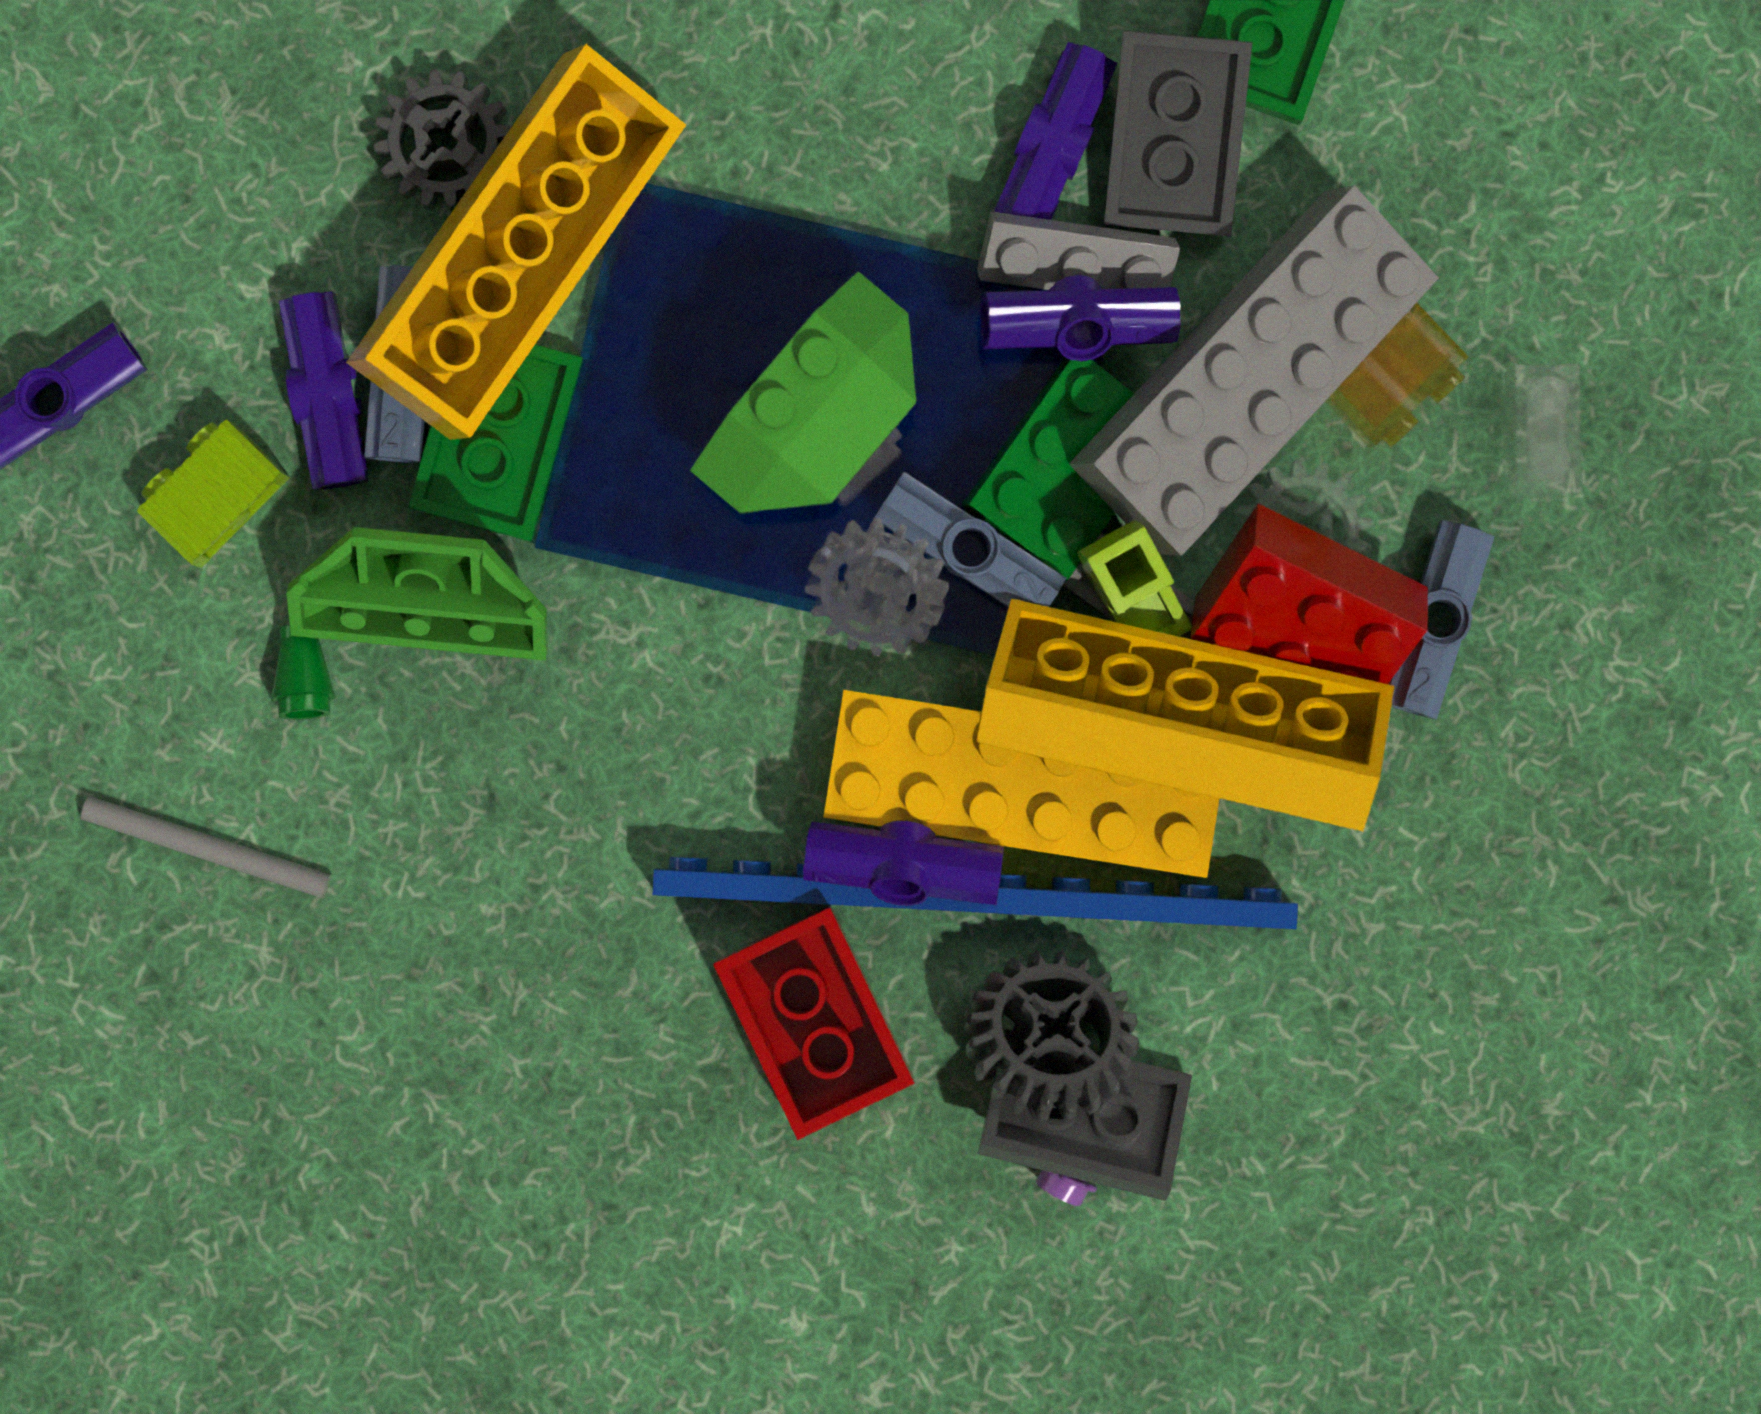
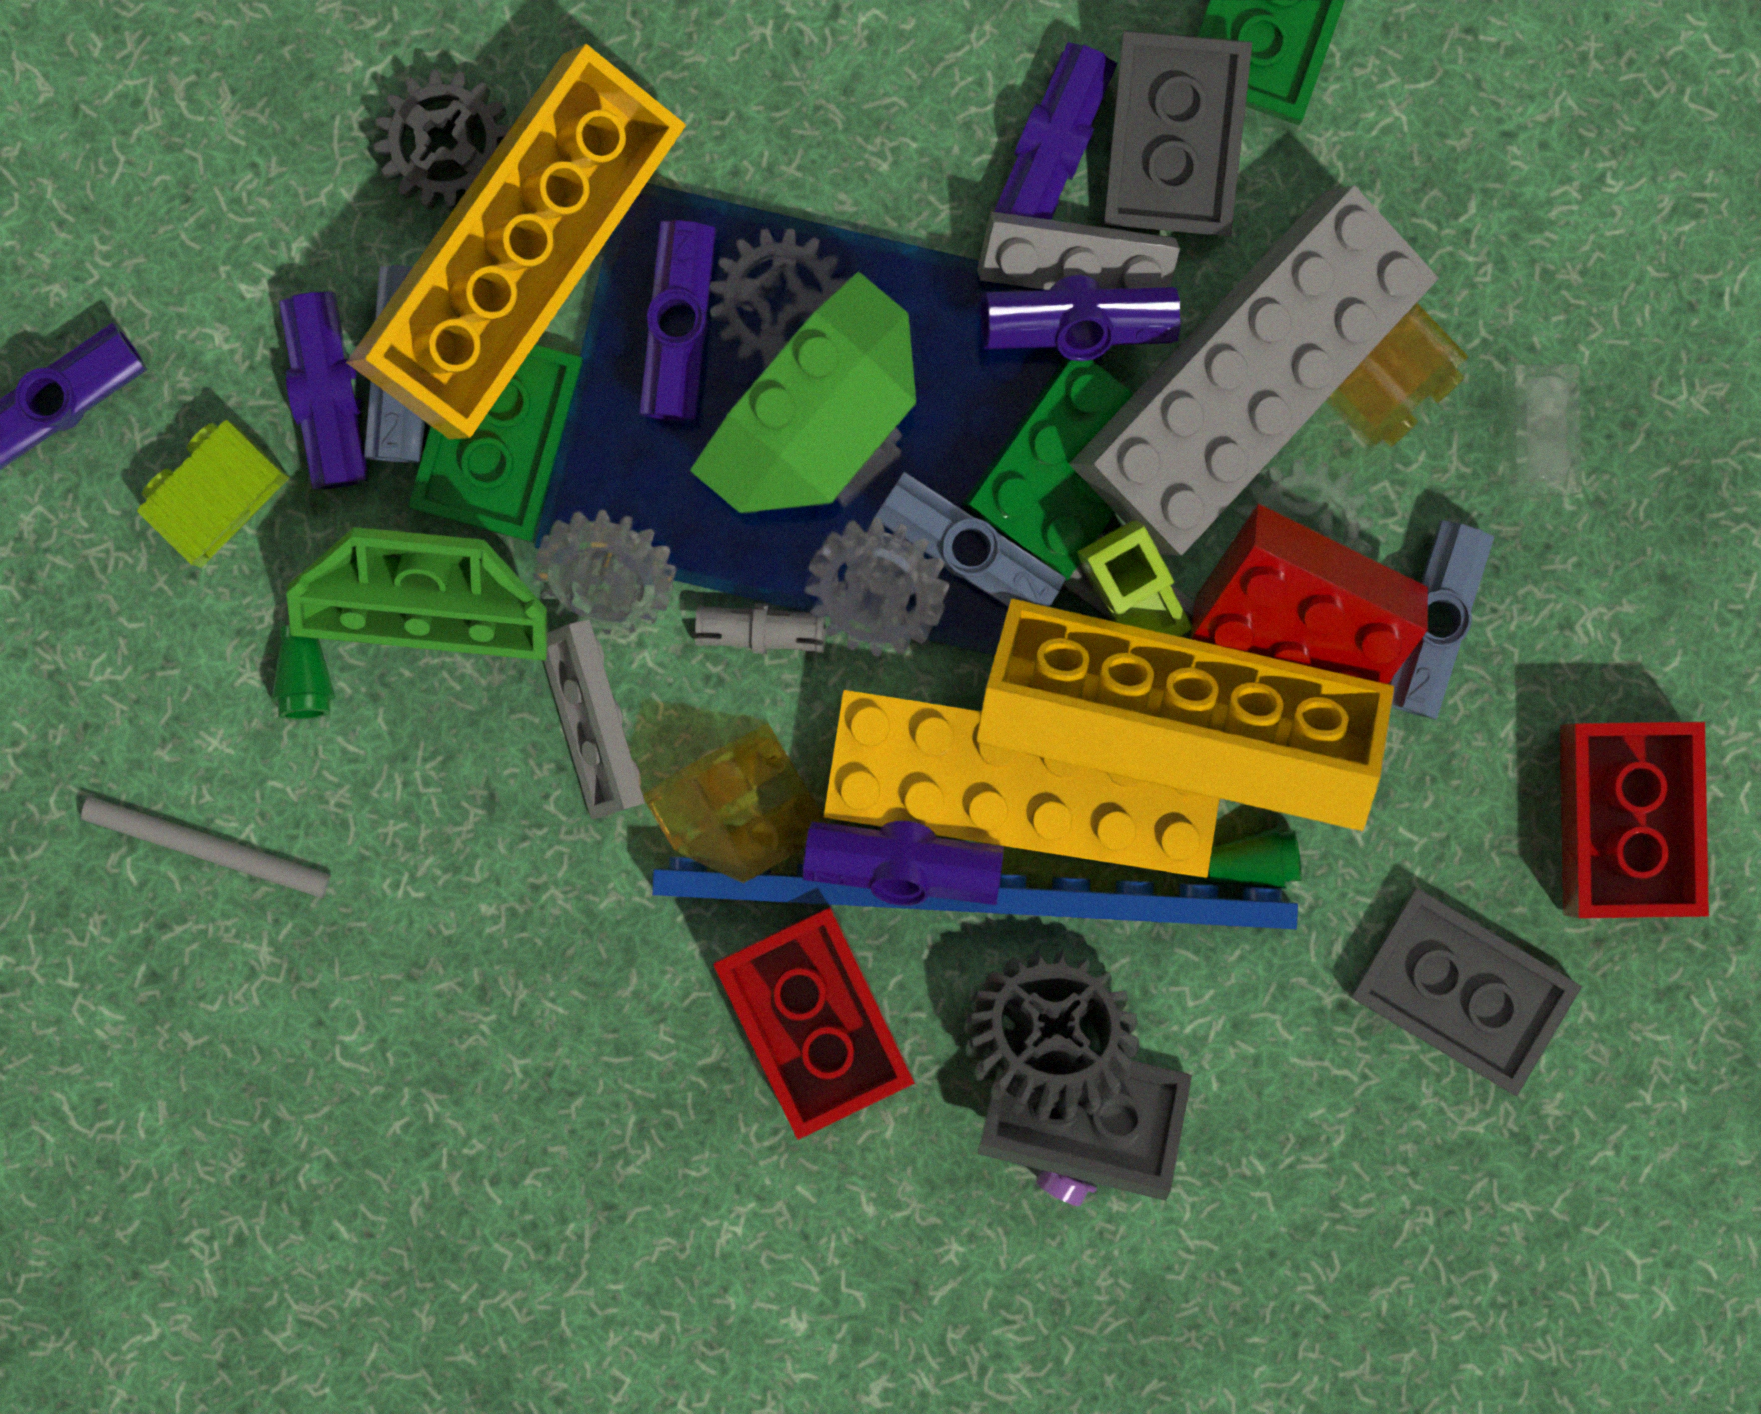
(592, 720): none -> light grey plate
(605, 571): none -> clear gear
(683, 280): none -> dark purple piece
(737, 807): none -> clear yellow slope
(750, 292): none -> clear gear
(759, 629): none -> light grey pin
(1259, 859): none -> green cone
(1465, 991): none -> dark grey plate
(1634, 820): none -> red brick

